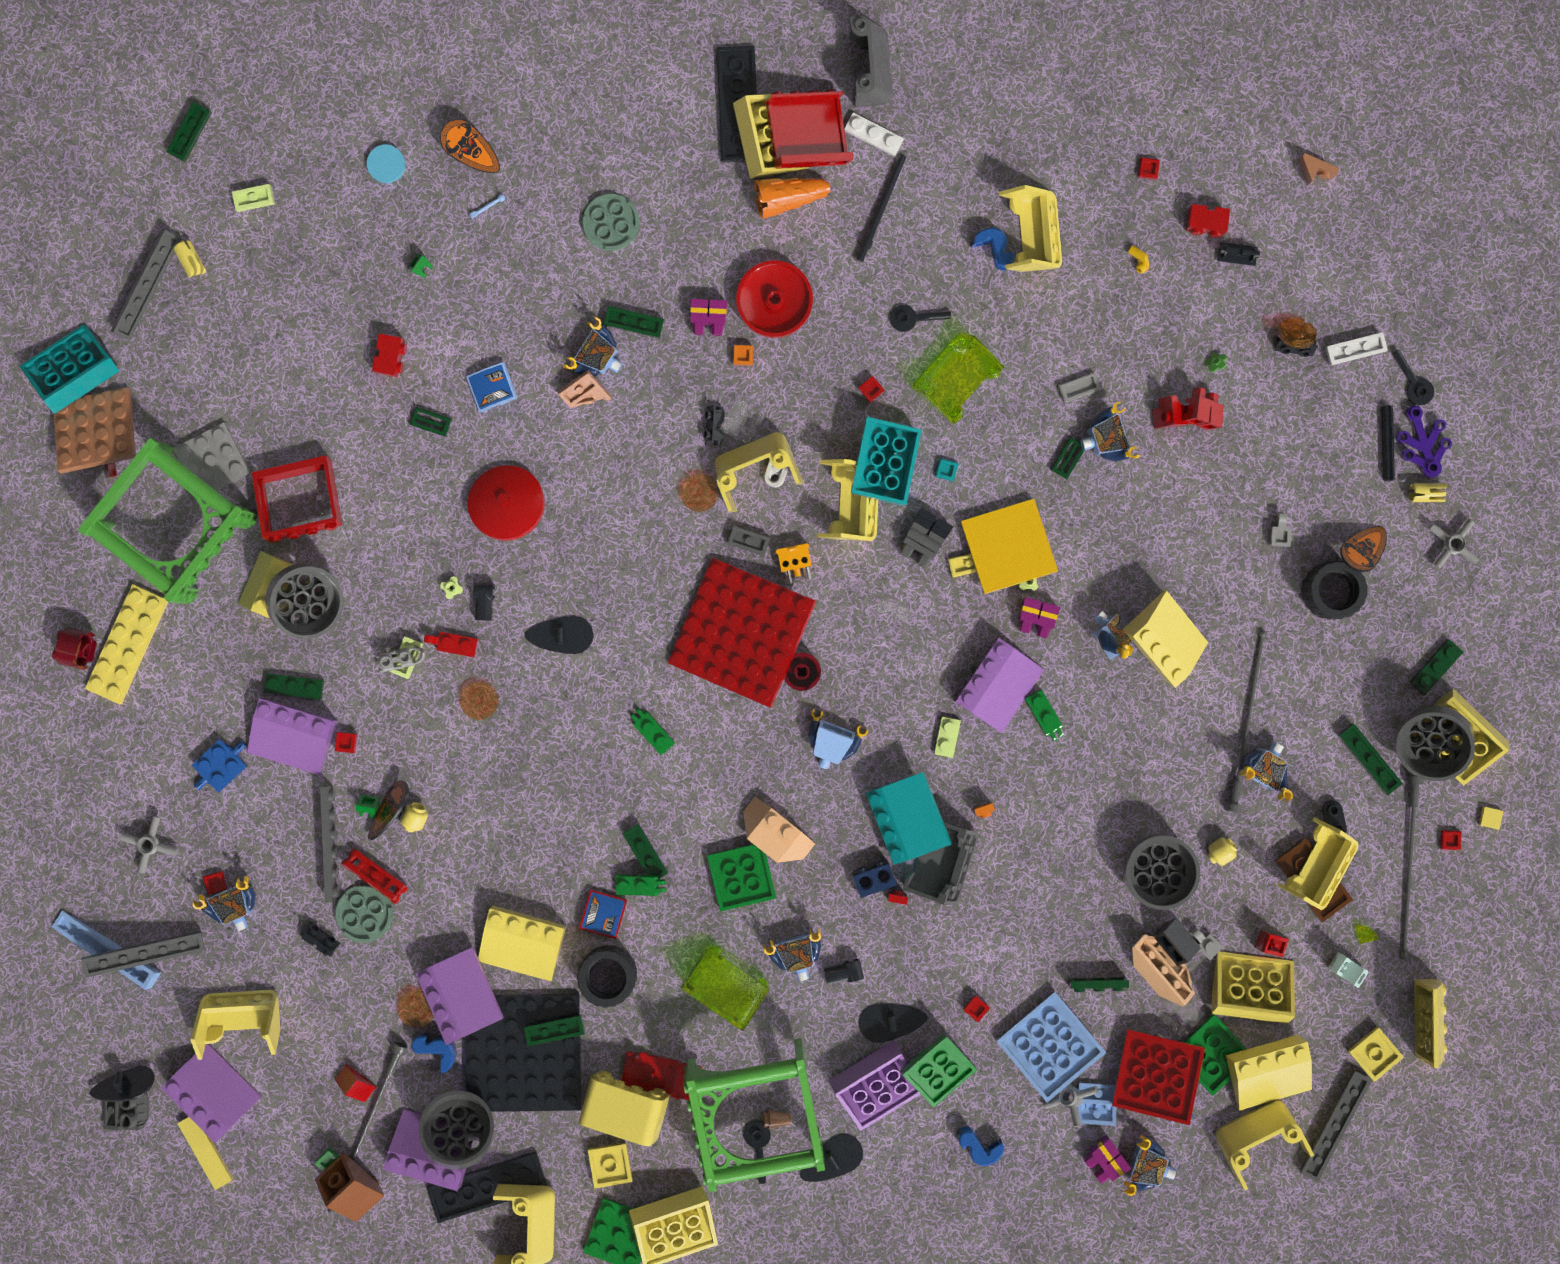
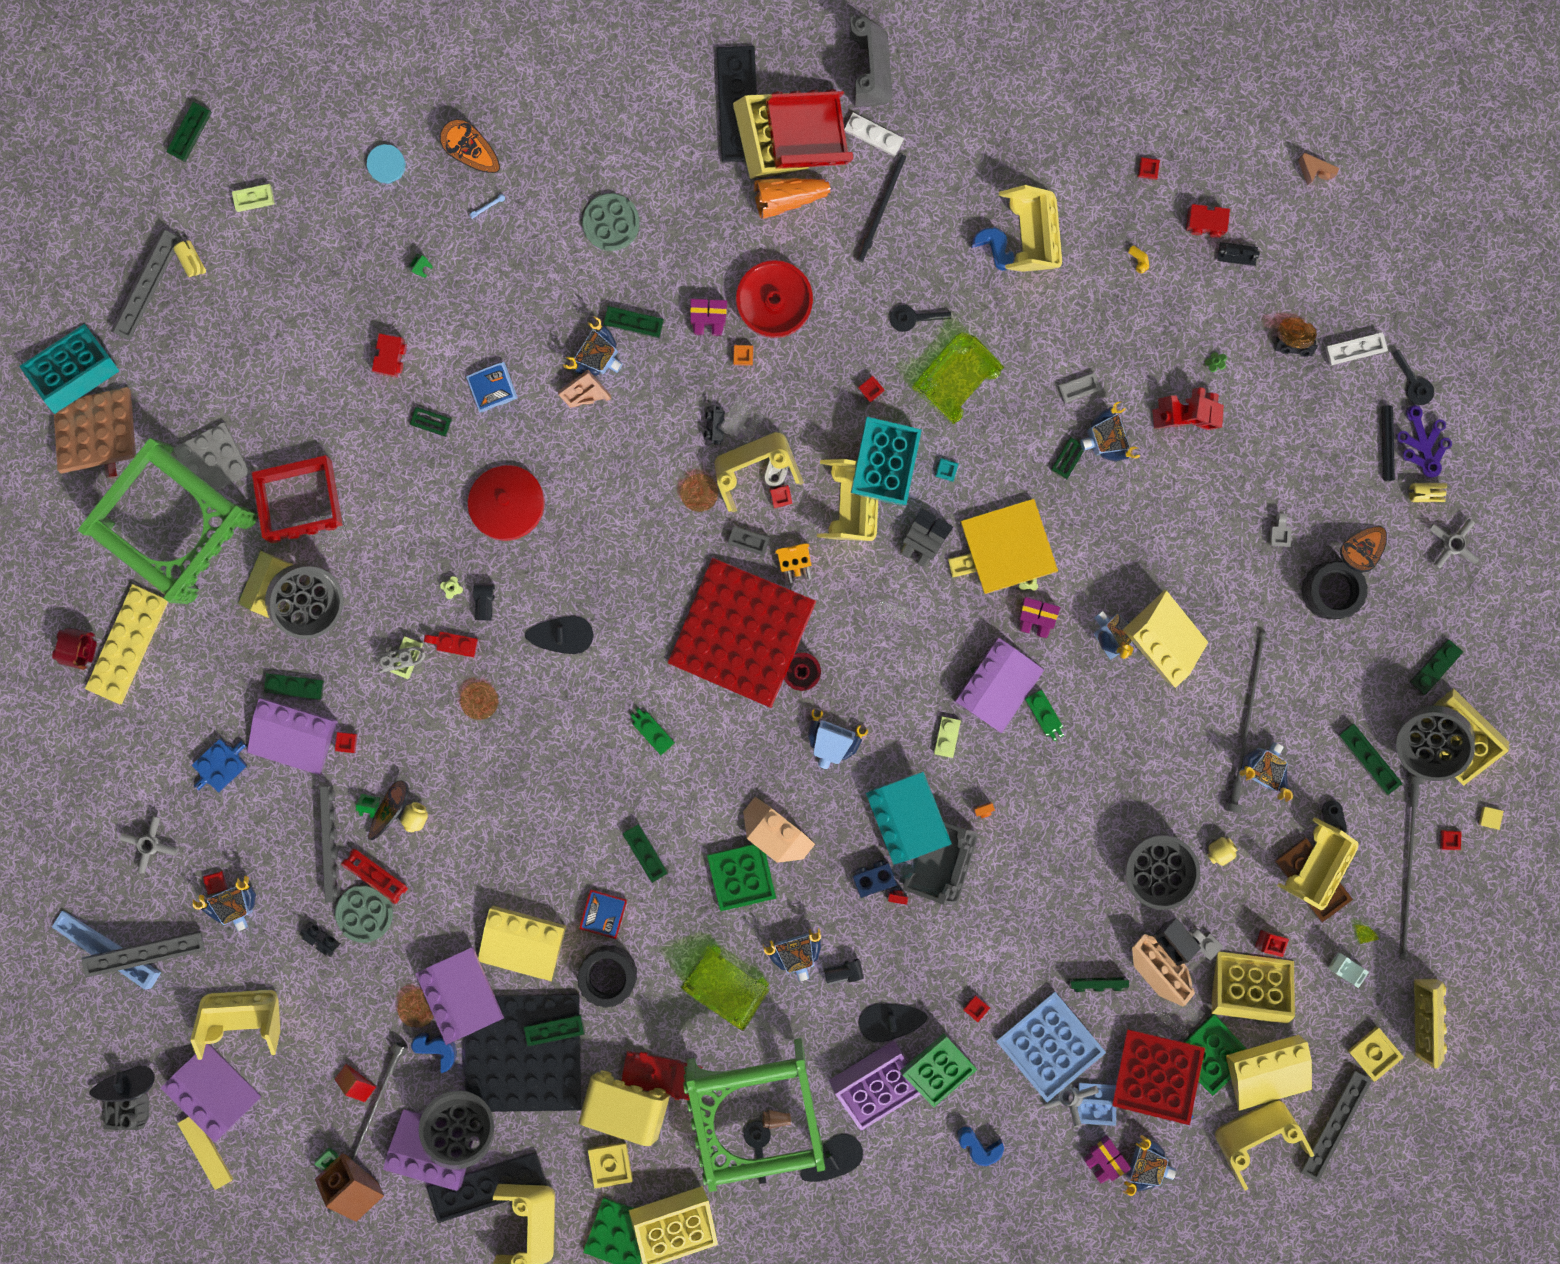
(639, 885): green hinge -> none
(780, 496): none -> red plate

